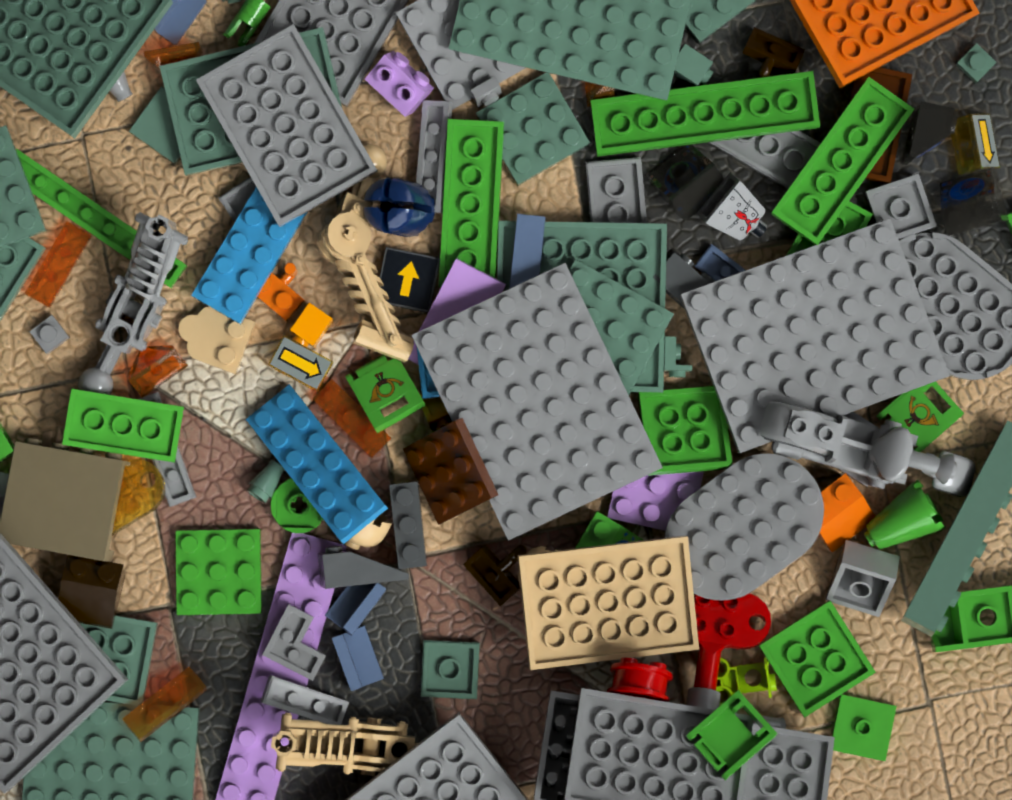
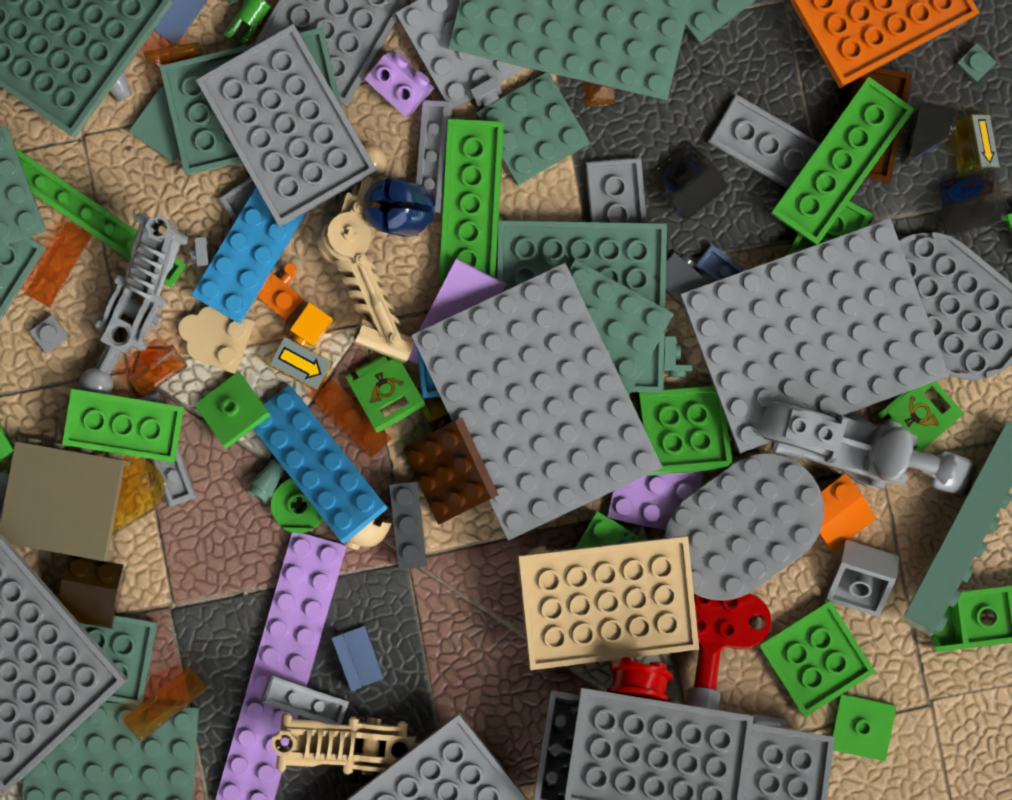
(200, 252): none -> light grey plate
(218, 572): bright green plate -> none
(232, 410): none -> bright green plate
(287, 646): light grey plate -> none
(346, 568): dark grey slope -> none
(354, 605): sand blue panel -> none
(409, 279): black tile -> none
(450, 669): sand green tile -> none
(494, 574): dark brown plate -> none
(527, 248): sand blue tile -> none
(693, 67): sand green brick -> none
(706, 114): bright green plate -> none
(727, 740): bright green container -> none
(733, 678): lime piece -> none
(734, 210): light grey torso -> none
(773, 53): dark brown plate -> none
(903, 203): light grey plate -> none
(905, 519): bright green cone -> none

